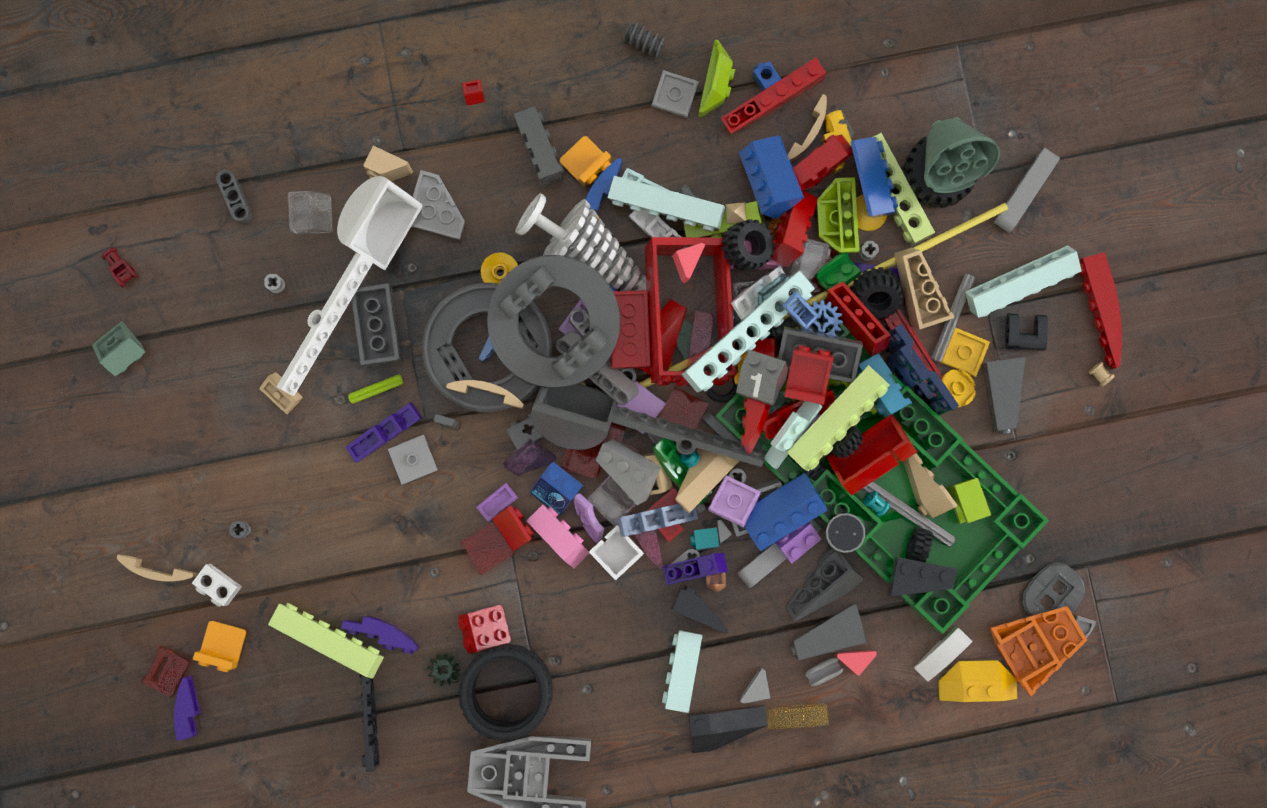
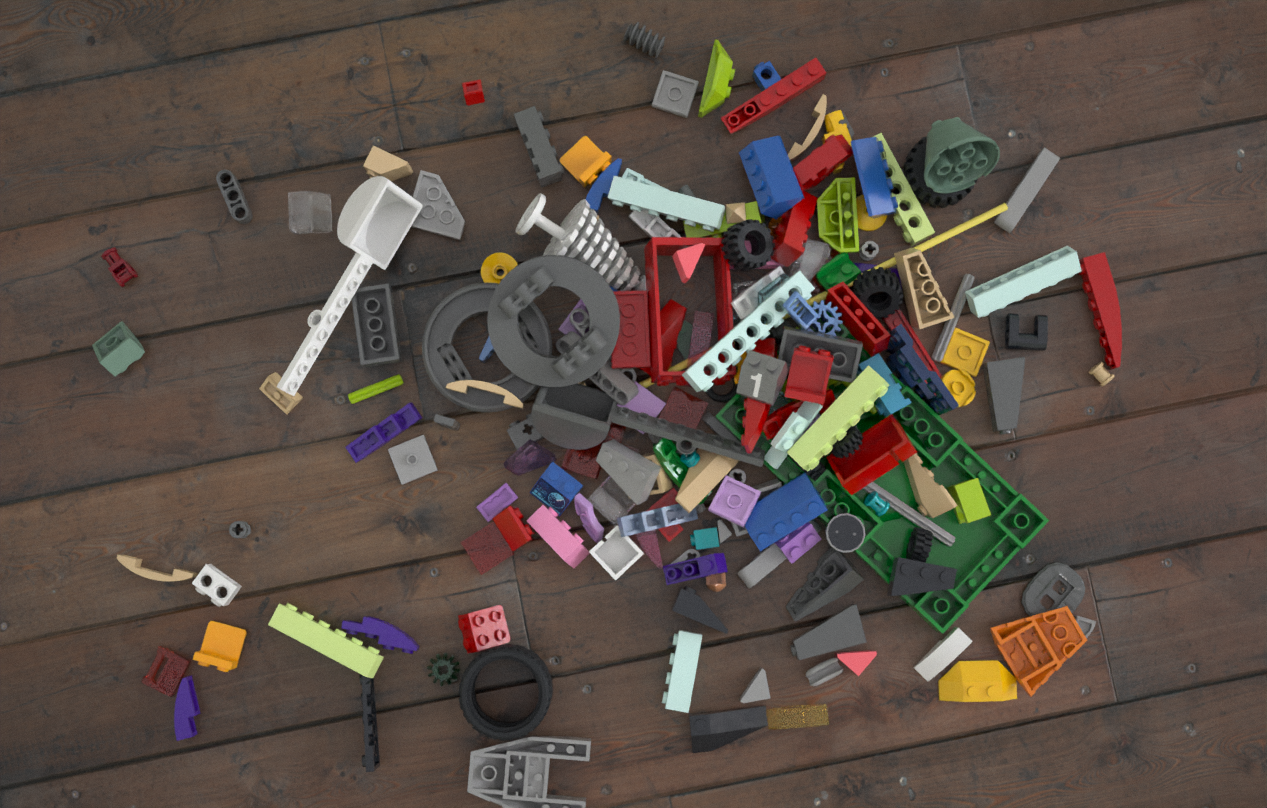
(269, 285): light grey bush -> none

